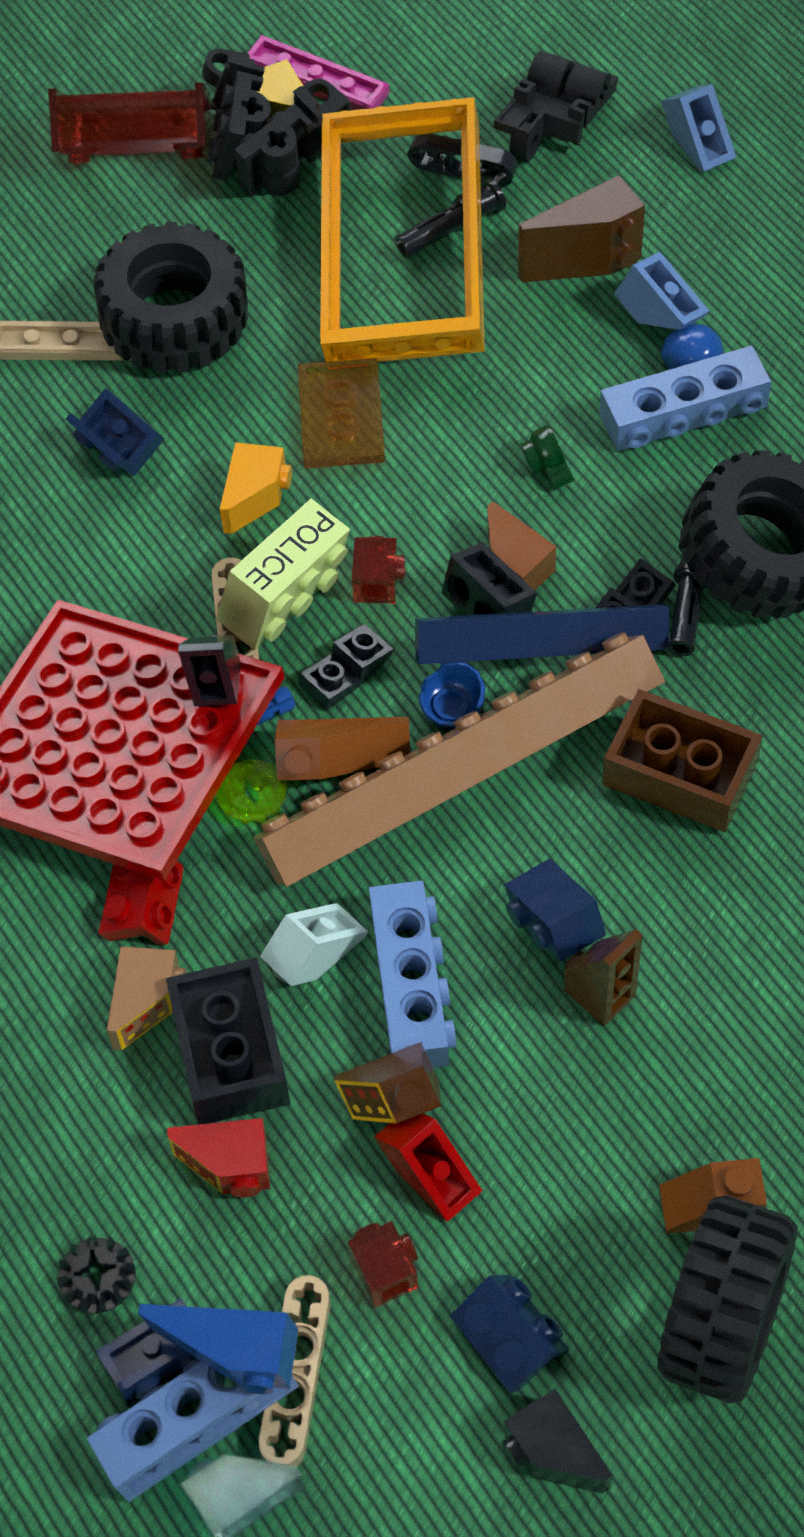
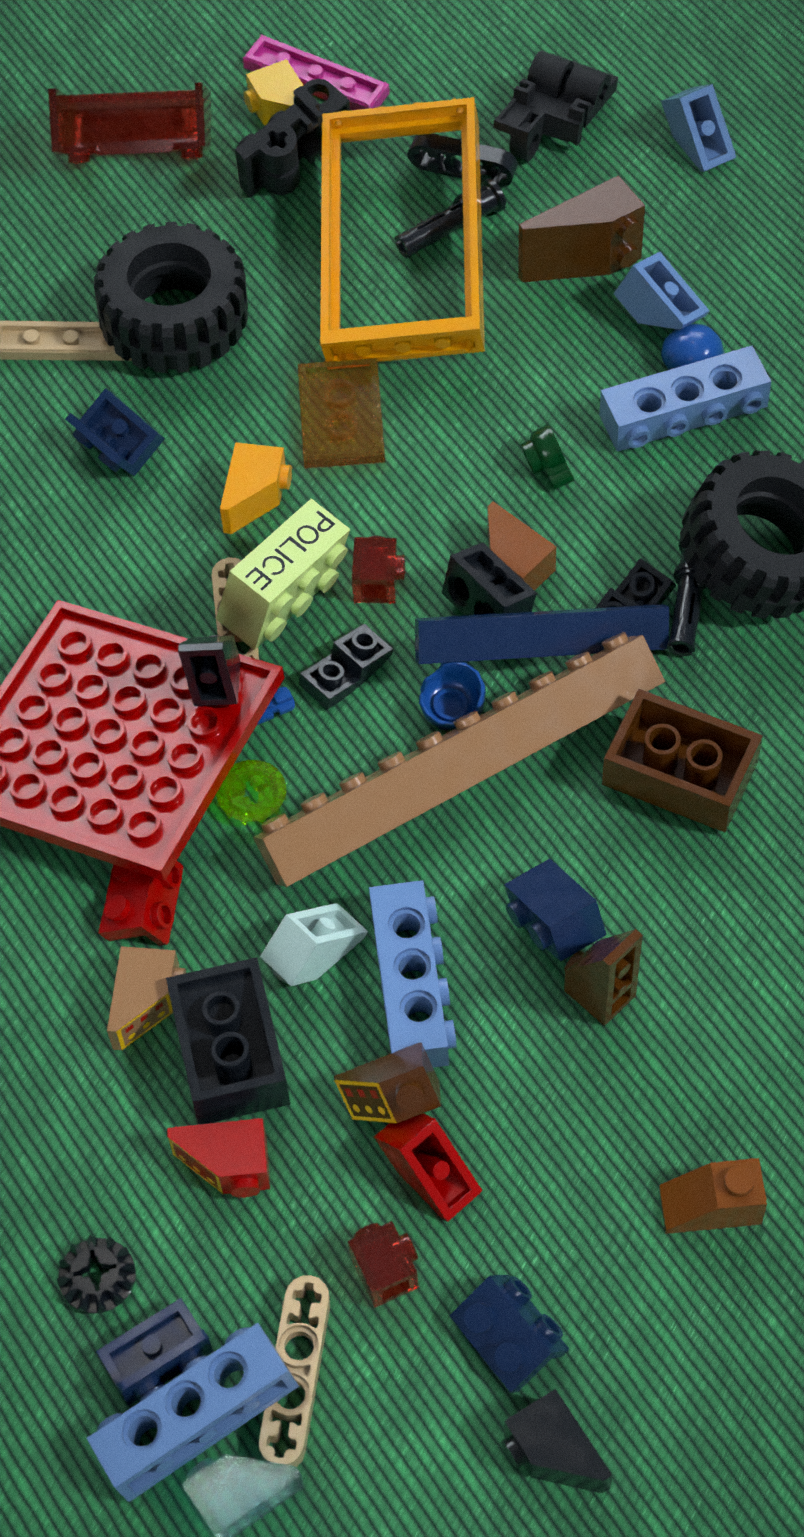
(236, 105): black plate -> none
(241, 1344): blue slope -> none
(337, 746): dark orange slope -> none
(727, 1298): black tyre -> none

